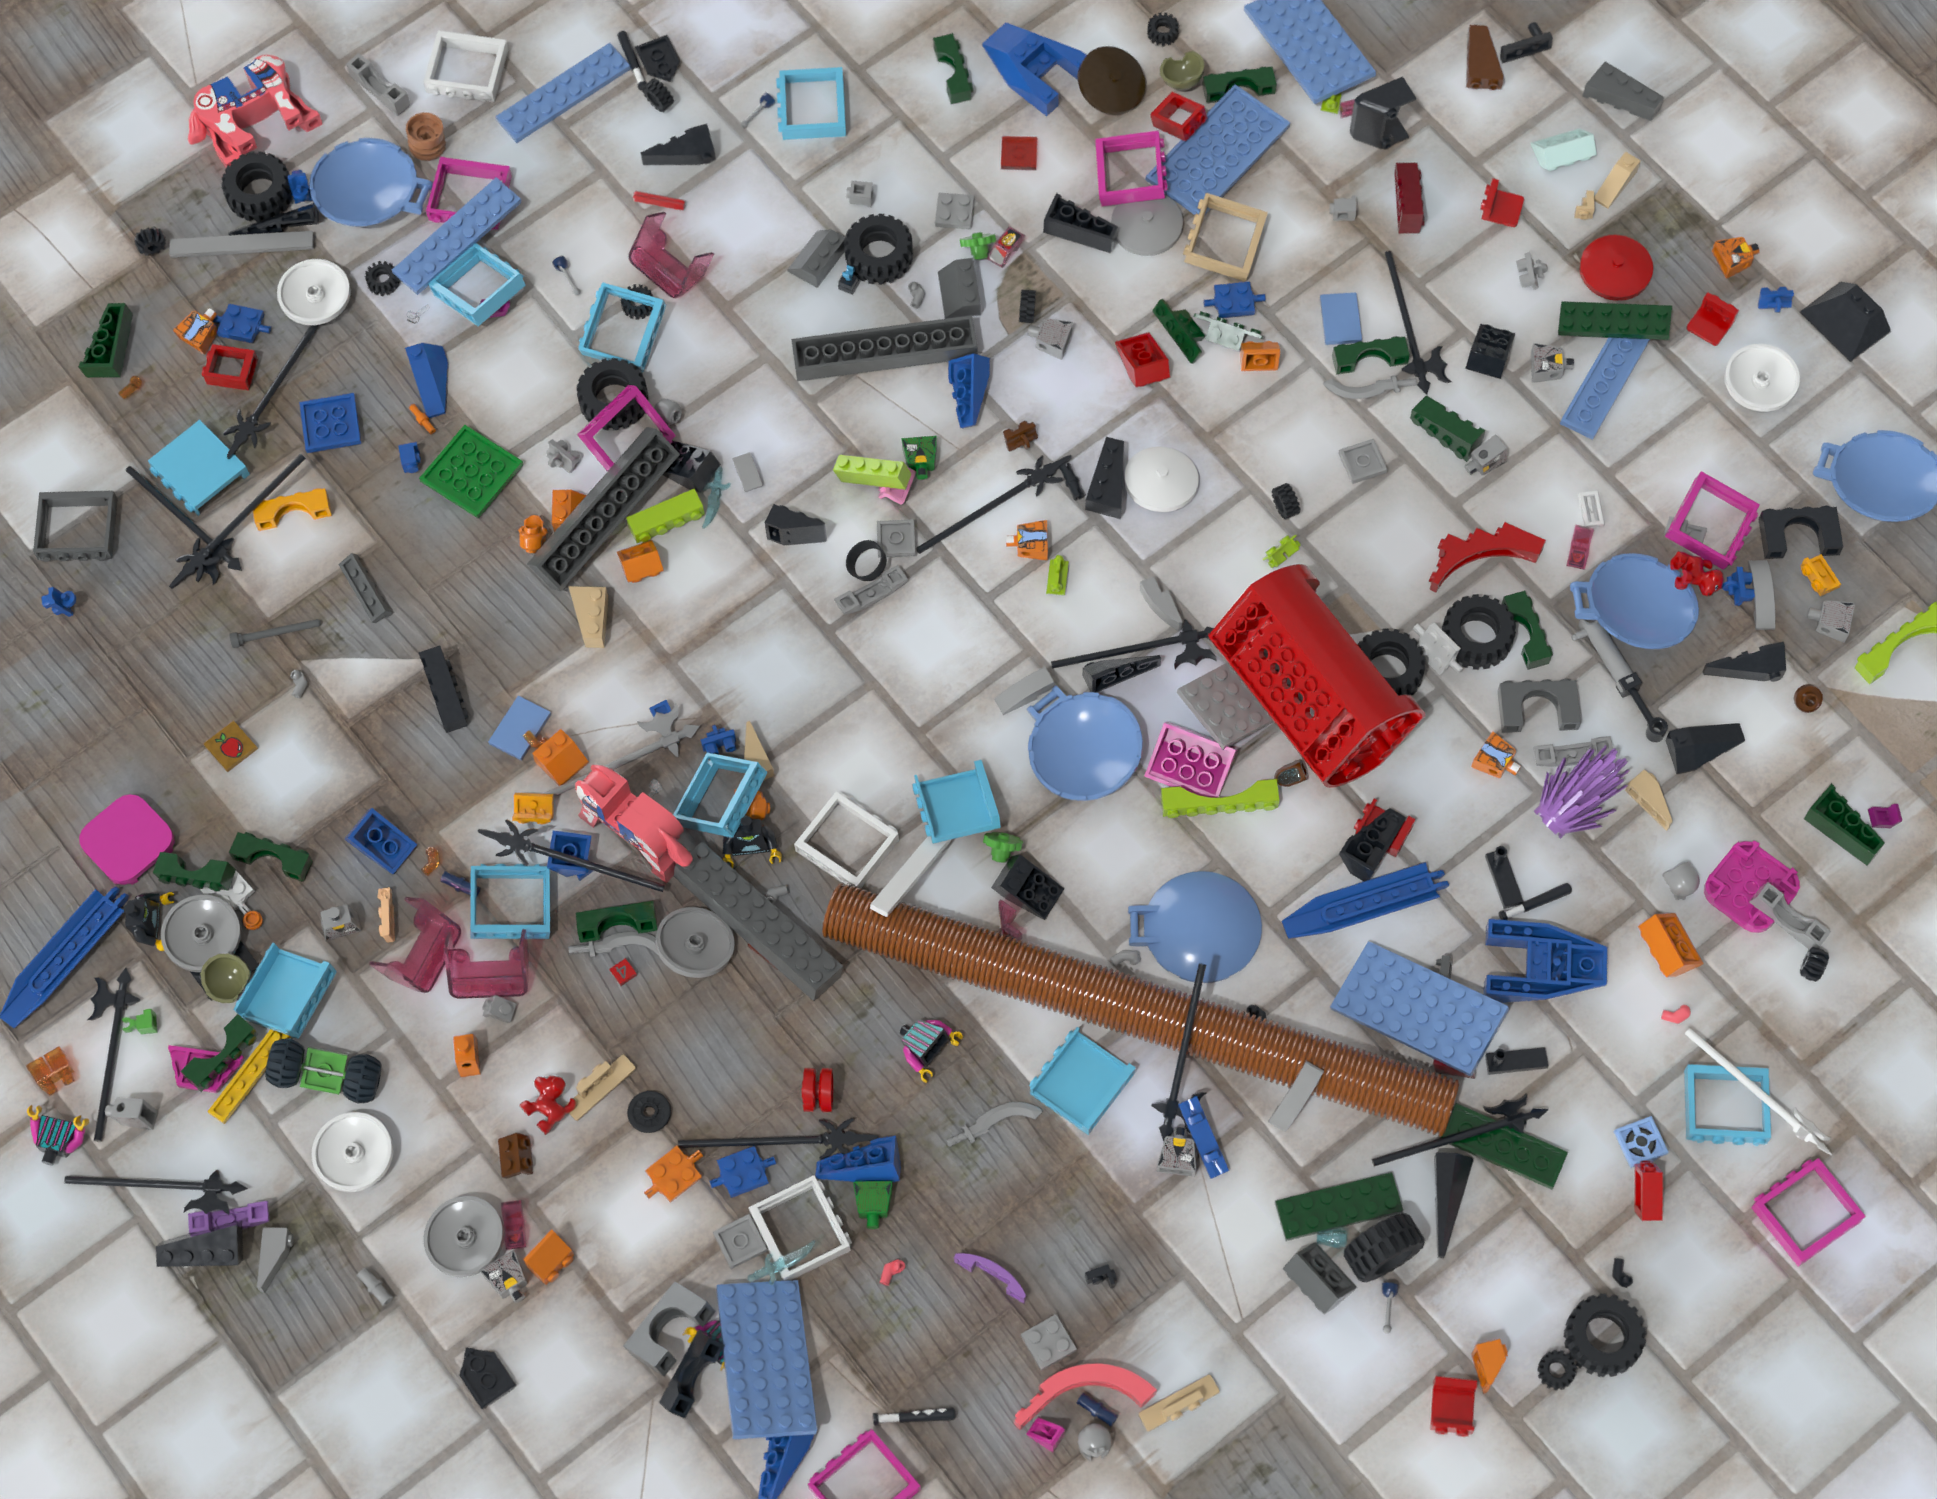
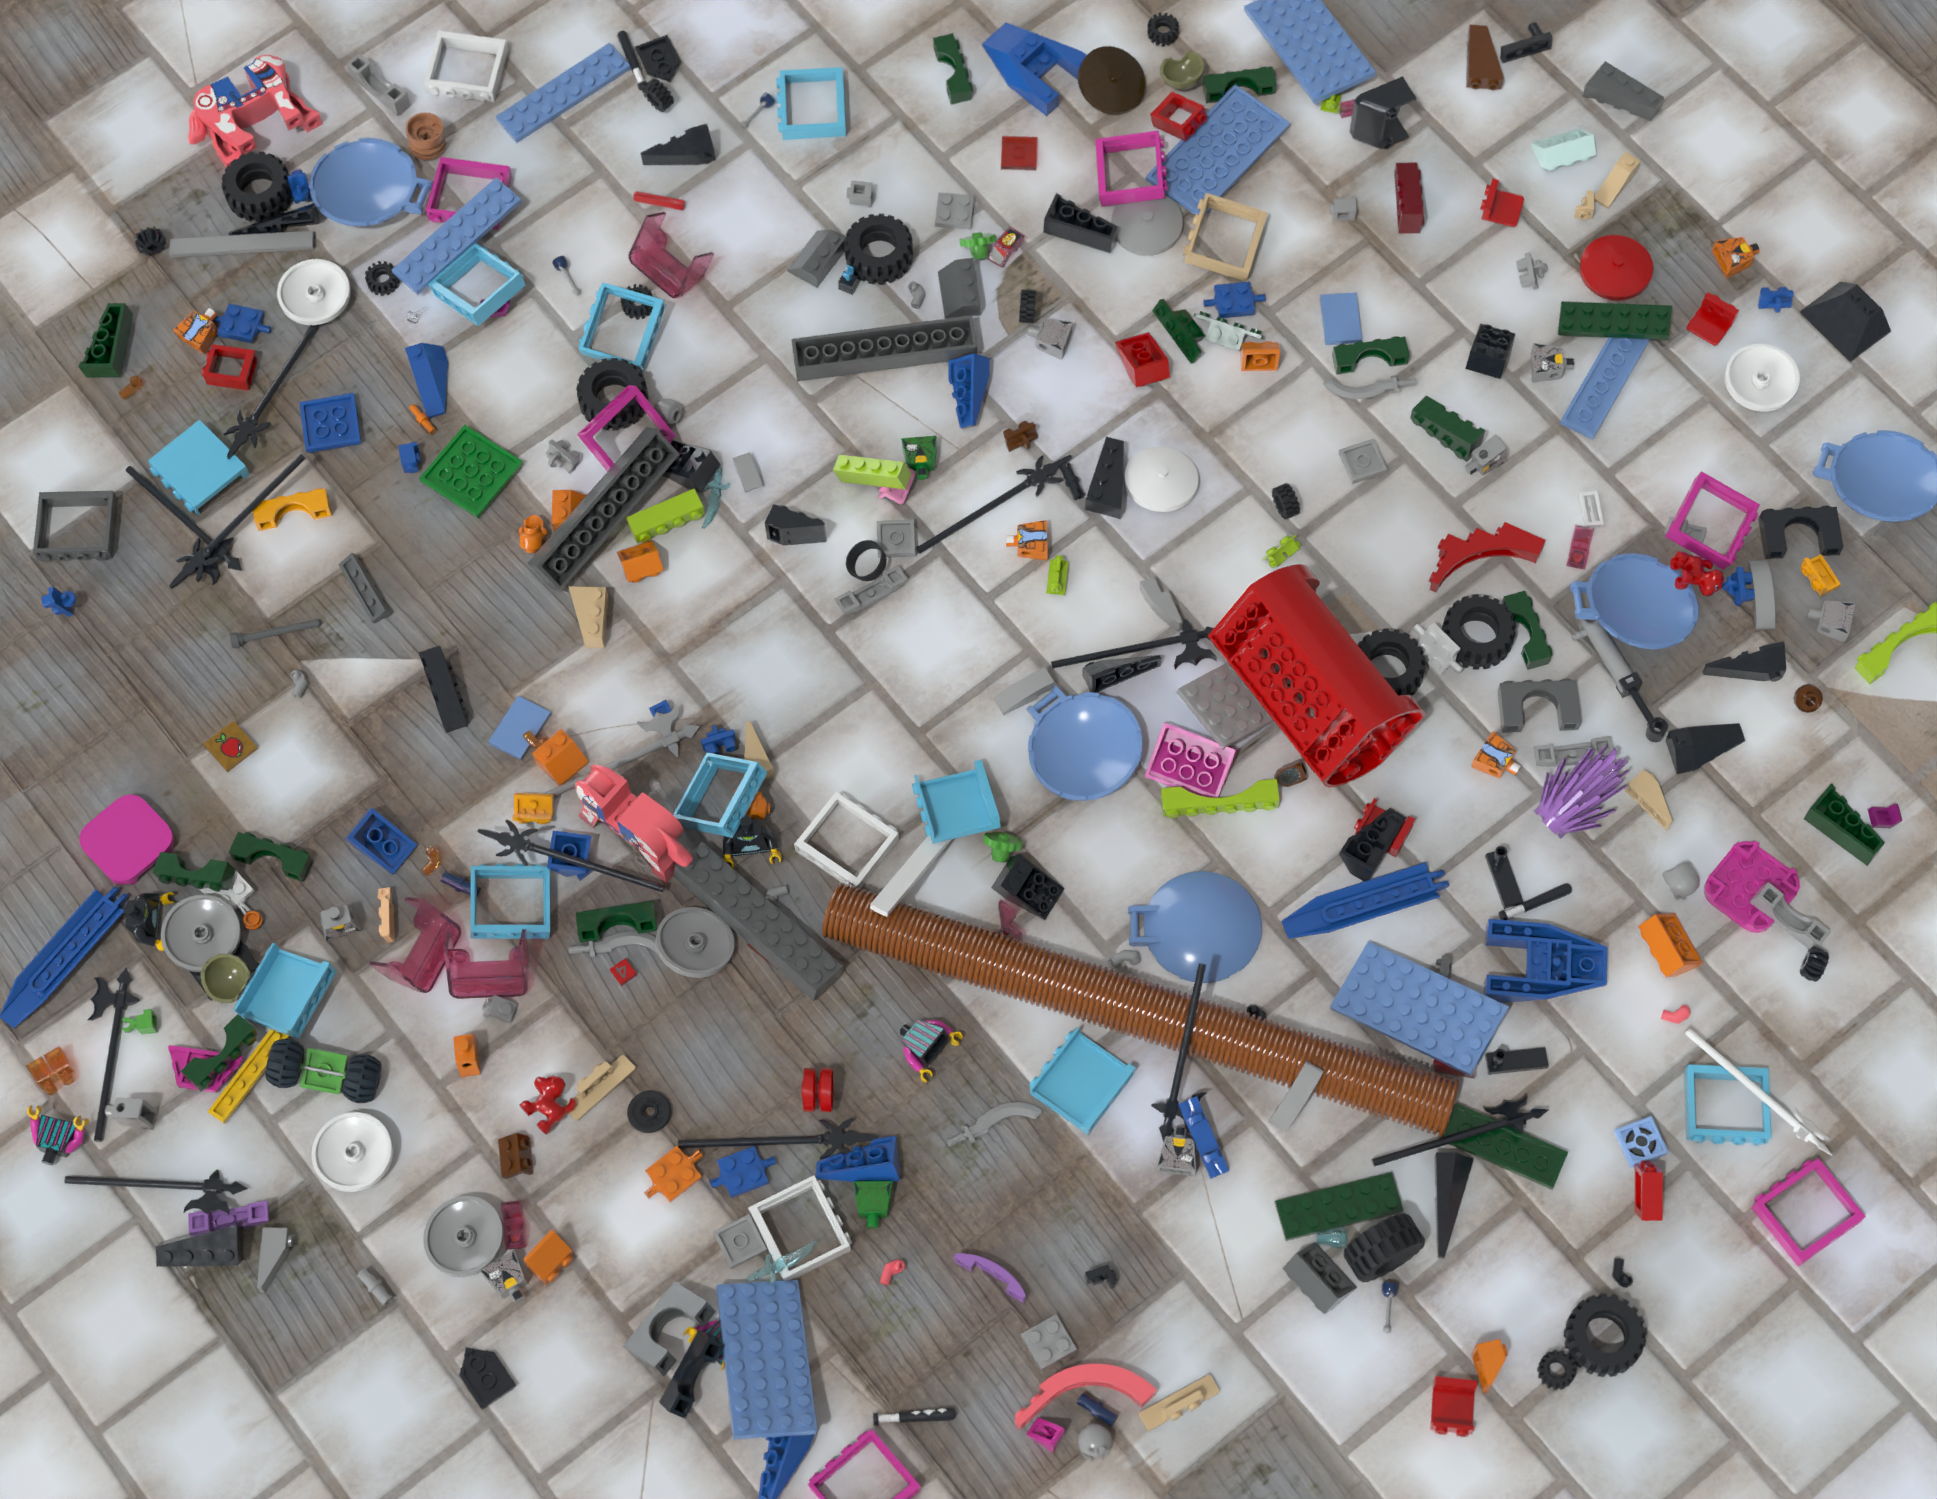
(1418, 366): black piece -> none

